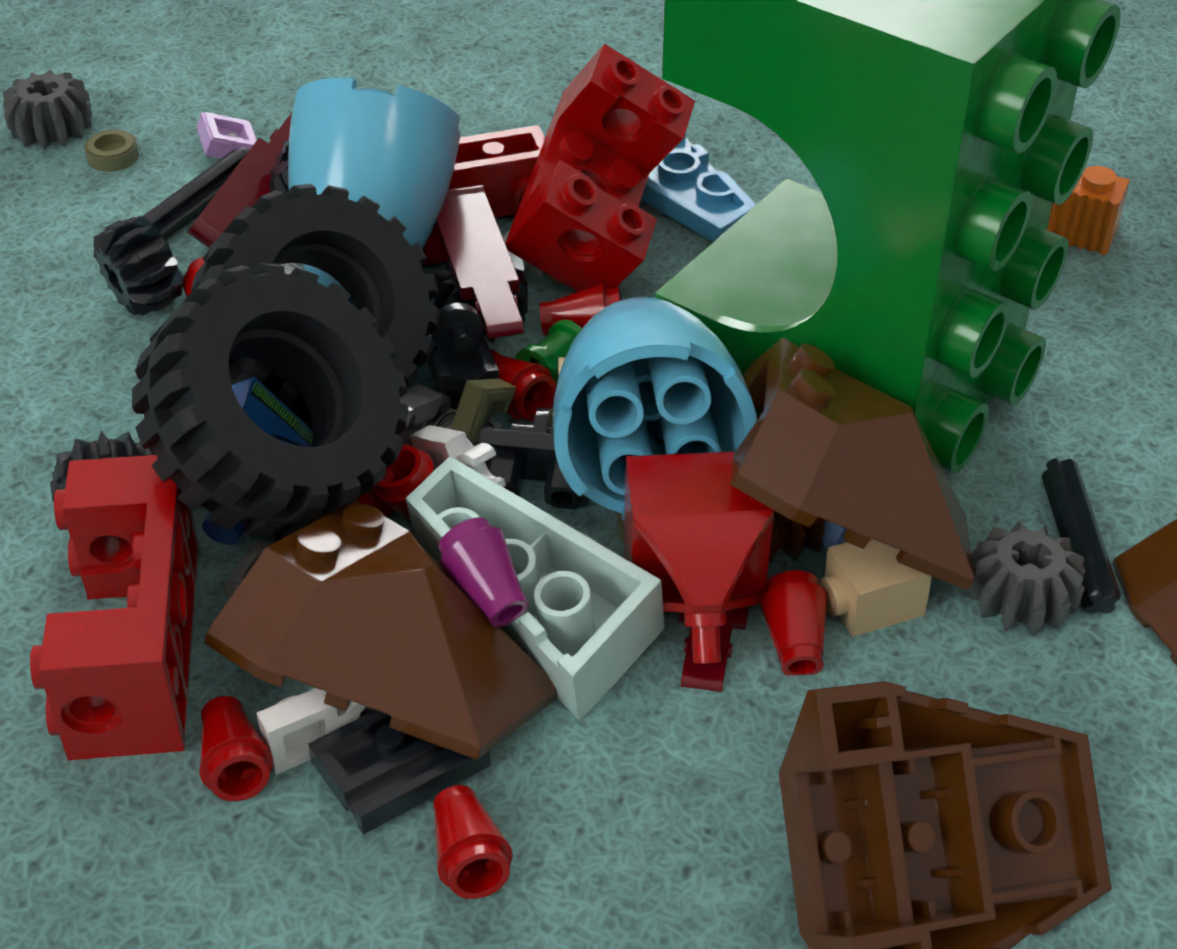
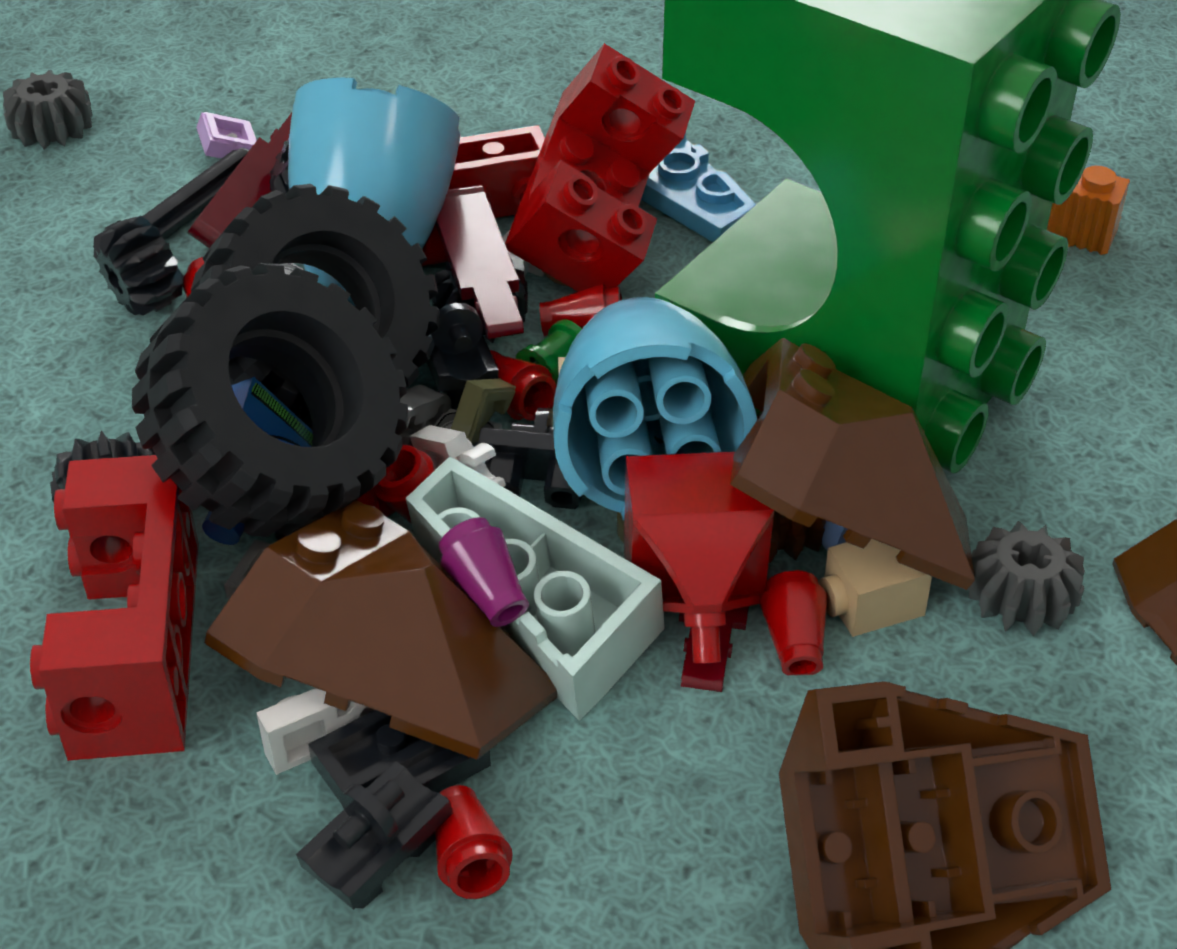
(111, 150): olive tile -> none
(233, 754): red cone -> none
(374, 835): none -> black hips
(1077, 521): black axle -> none

